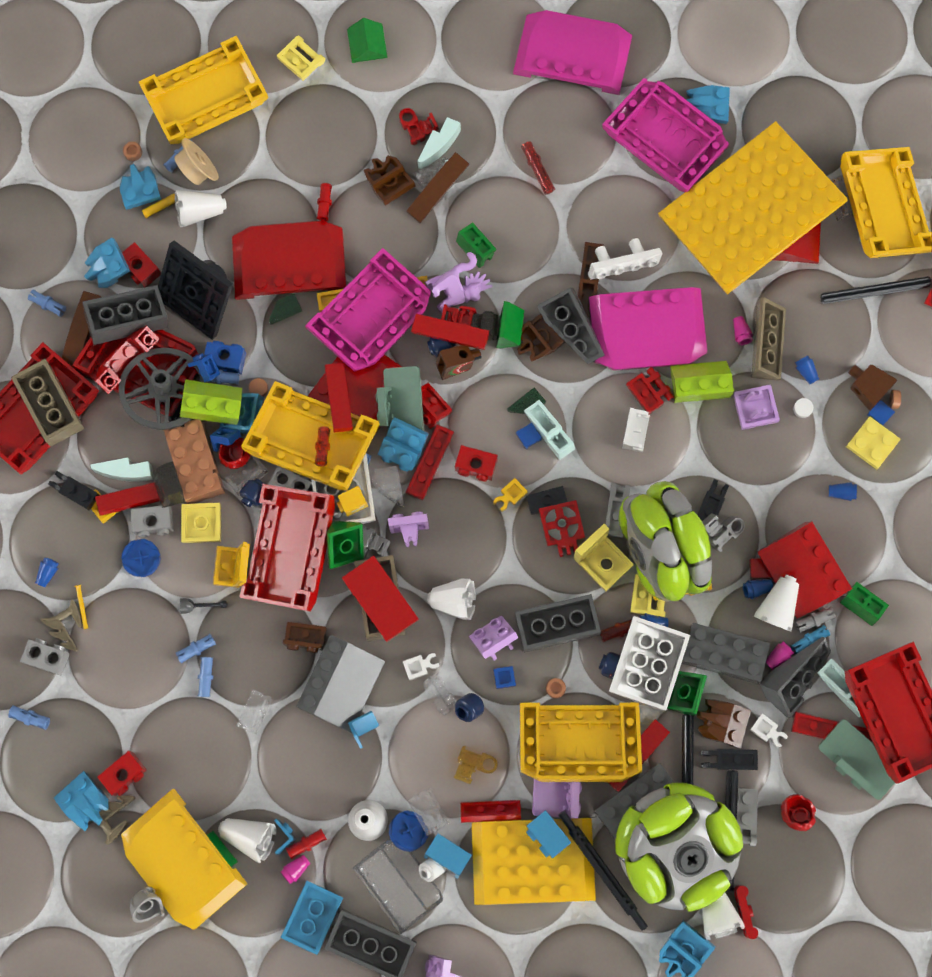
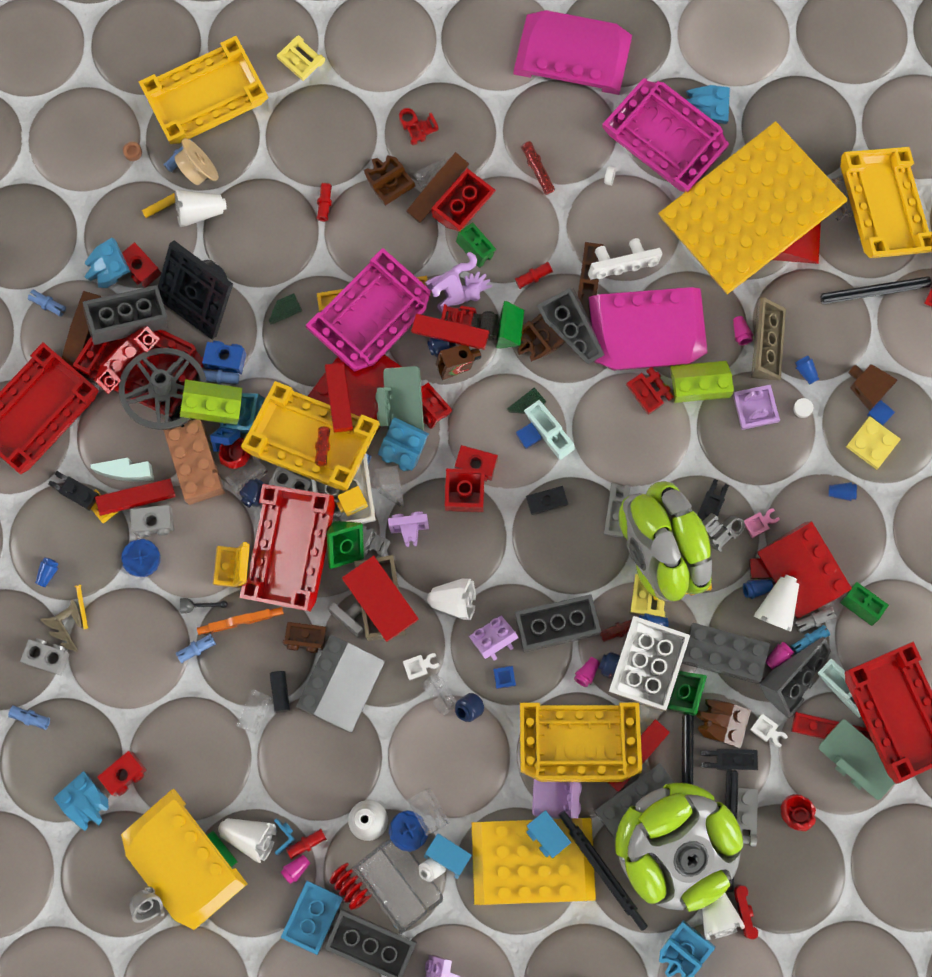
(47, 402): dark tan brick -> none
(114, 807): dark tan piece -> none
(139, 188): dark azure plate -> none
(168, 485): clear smoke brick -> none
(200, 522): light yellow plate -> none
(205, 677): medium blue pin -> none
(206, 366): blue bracket -> none
(240, 619): none -> orange piece
(258, 386): nougat tile -> none
(279, 691): none -> black brick
(288, 259): red slope -> none
(347, 618): none -> light grey tile
(348, 887): none -> red piece
(363, 725): dark azure bracket -> none
(366, 41): green slope -> none
(429, 462): red tile -> none
(439, 142): light aqua slope -> none
(462, 201): none -> red slope
(464, 490): none -> red slope
(469, 762): clear yellow piece -> none
(490, 811): red plate -> none
(511, 493): yellow plate -> none
(533, 275): none -> red pin
(555, 688): nougat tile -> none
(562, 526): red piece -> none
(587, 672): none -> dark pink cone
(594, 551): light yellow bracket -> none
(609, 176): none -> white tile
(636, 430): white hinge -> none
(758, 524): none -> bright pink plate
(895, 399): nougat tile -> none

